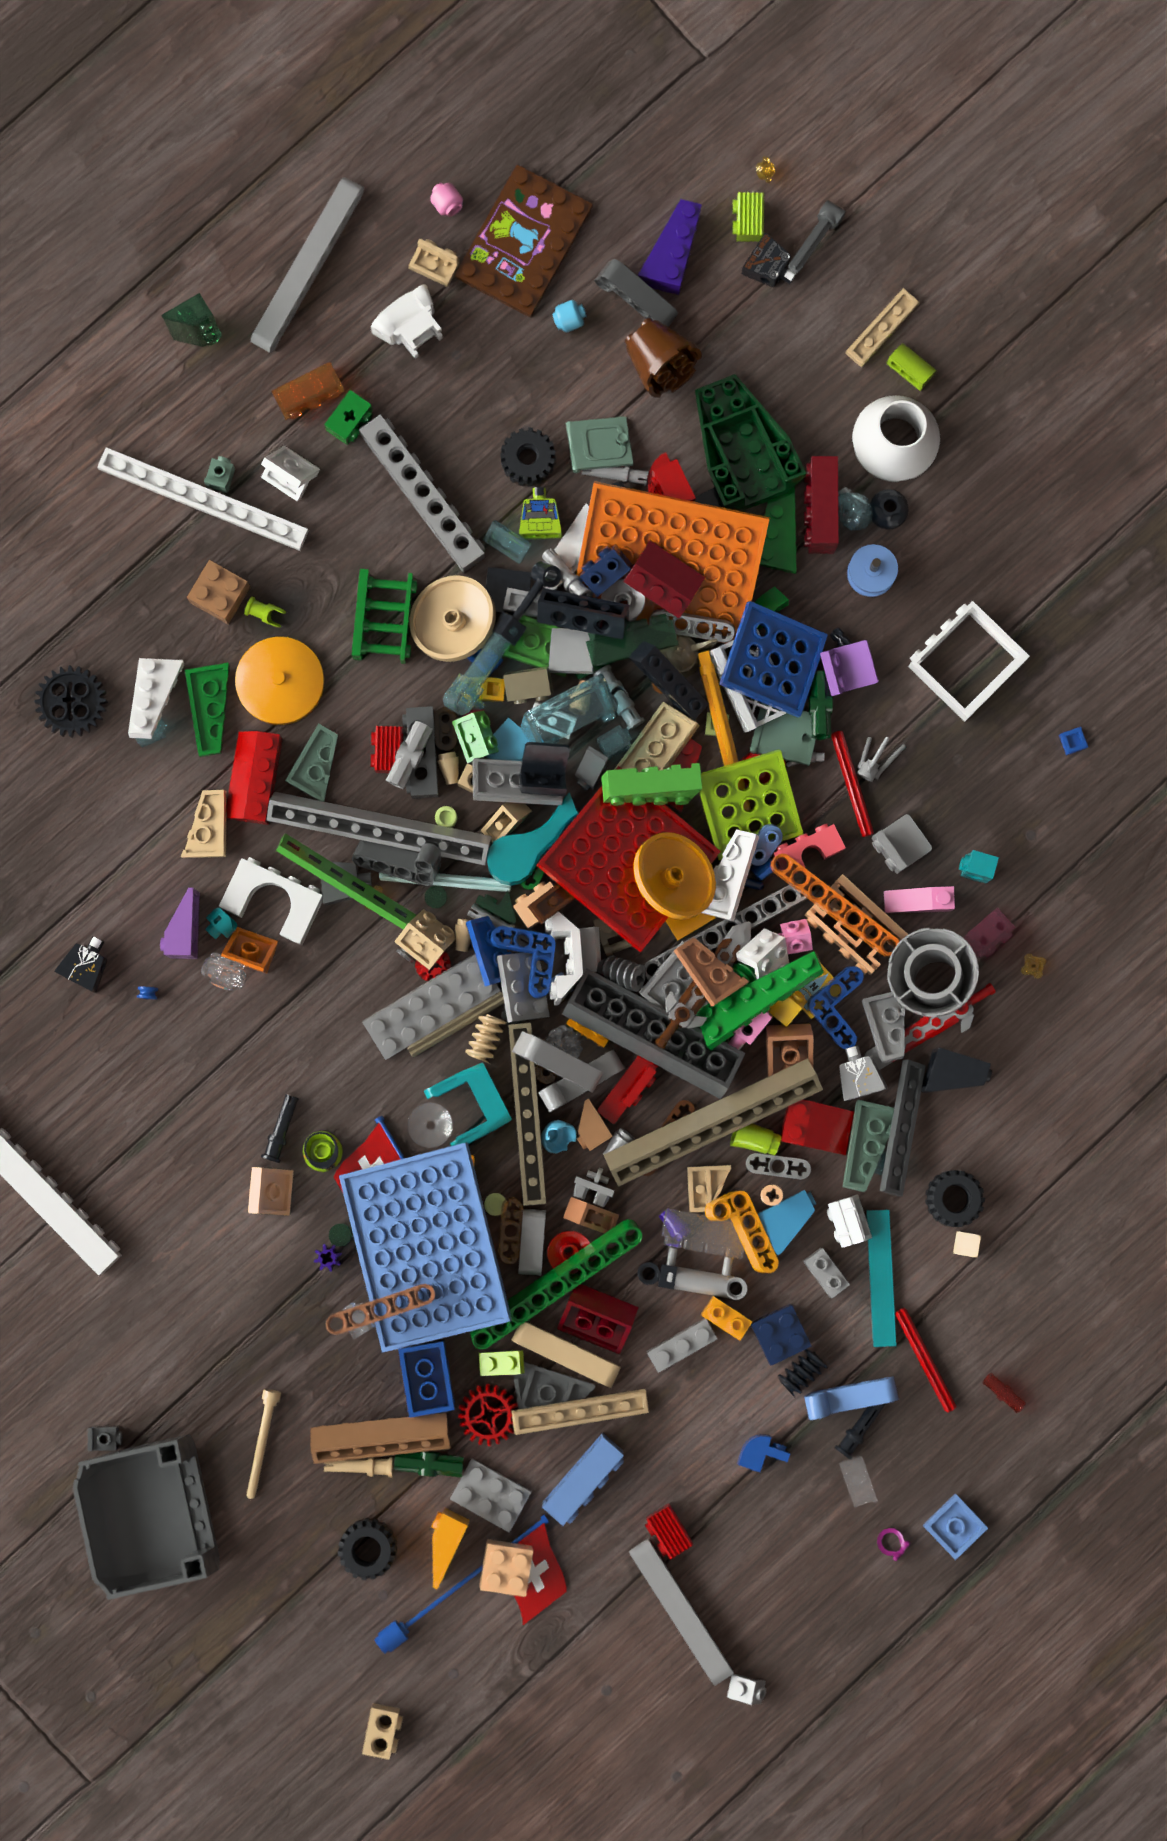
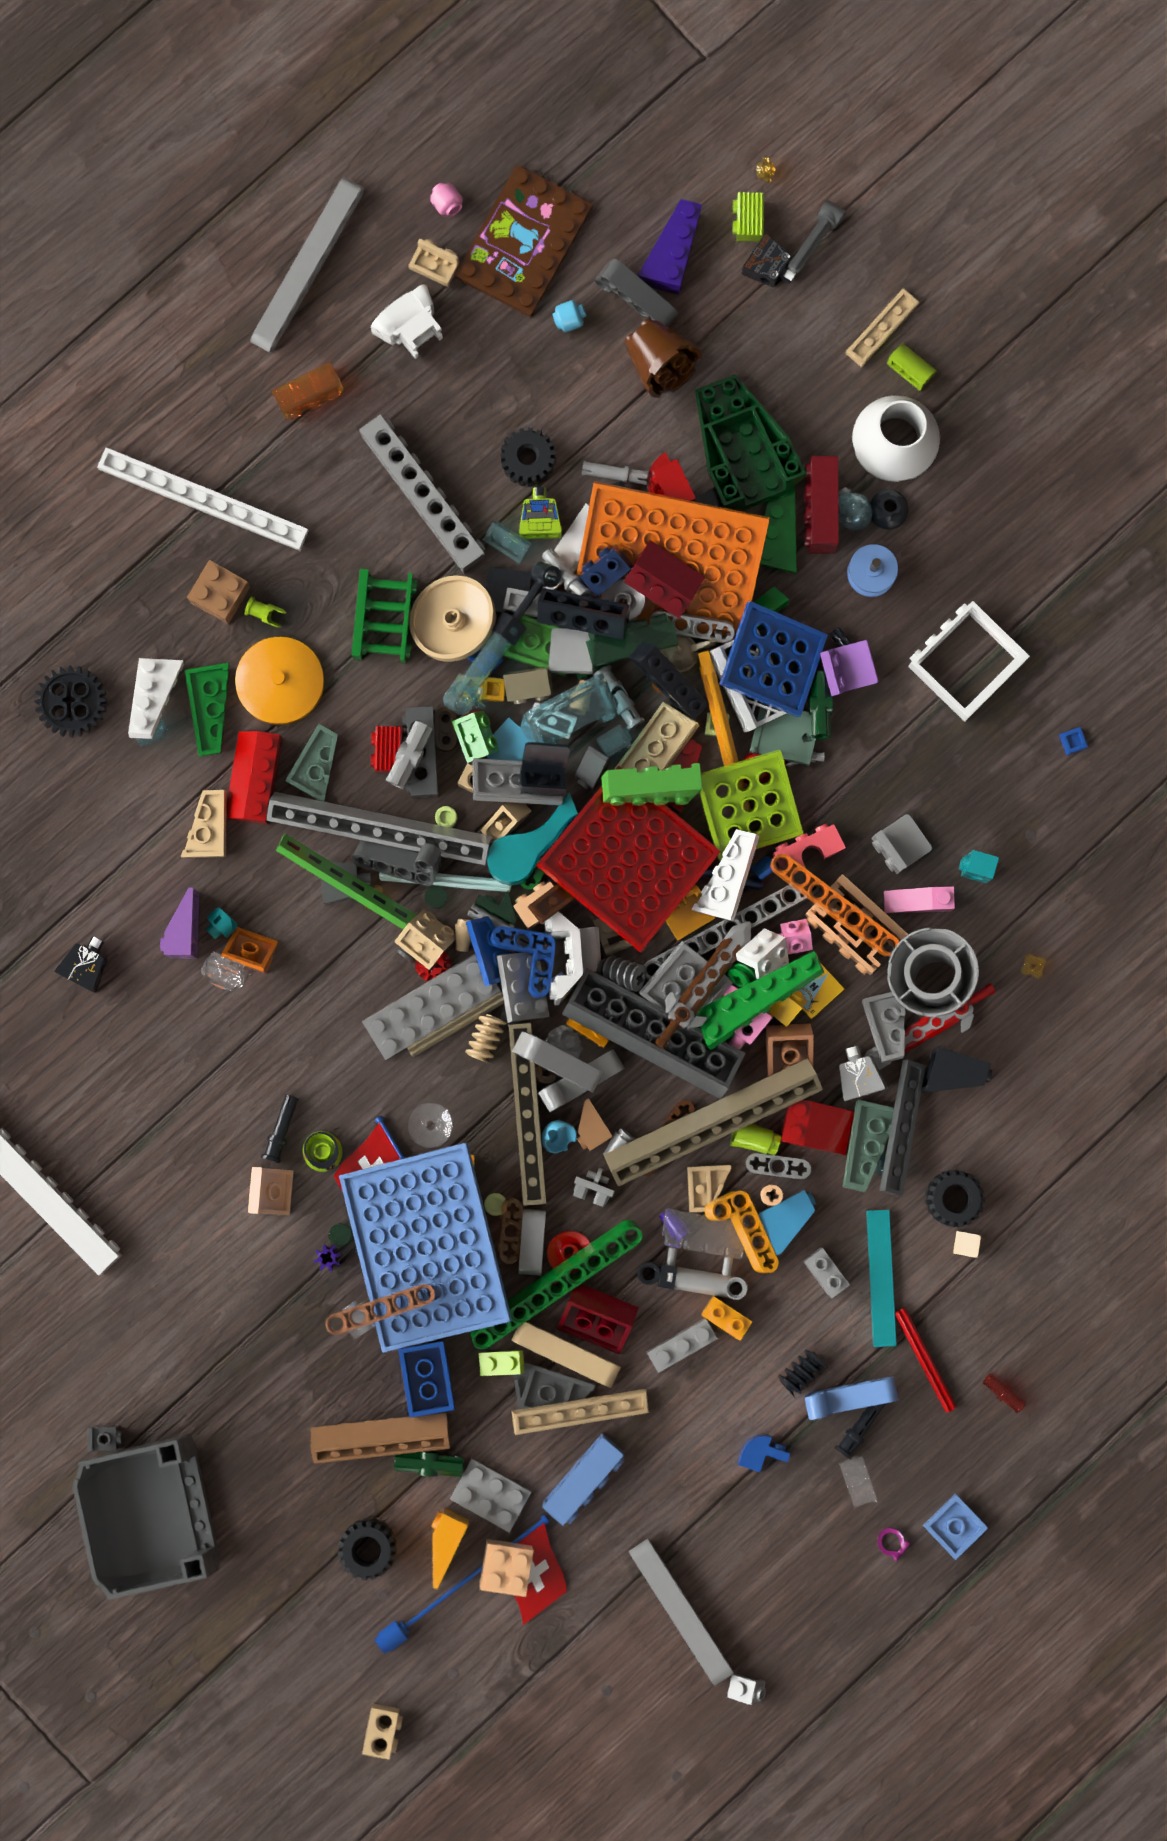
(147, 992): blue bush -> none
(192, 323): clear green slope -> none
(223, 481): sand green brick -> none
(251, 877): white arch -> none
(270, 1399): tan piece -> none
(288, 472): white bracket -> none
(350, 406): green brick -> none
(370, 1466): tan pin -> none
(449, 766): tan cone -> none
(481, 1395): red gear -> none
(486, 1096): teal connector -> none
(590, 1215): nougat arch -> none
(595, 445): sand green container -> none
(628, 1089): red bracket -> none
(669, 1531): red brick -> none
(674, 875): light orange dish -> none
(708, 972): nougat wing -> none
(765, 845): medium blue plate -> none
(780, 1334): dark blue brick -> none
(830, 1001): blue beam -> none
(849, 1221): white brick -> none
(852, 783): red axle -> none
(869, 769): light grey plant -> none
(988, 933): clear pink brick -> none

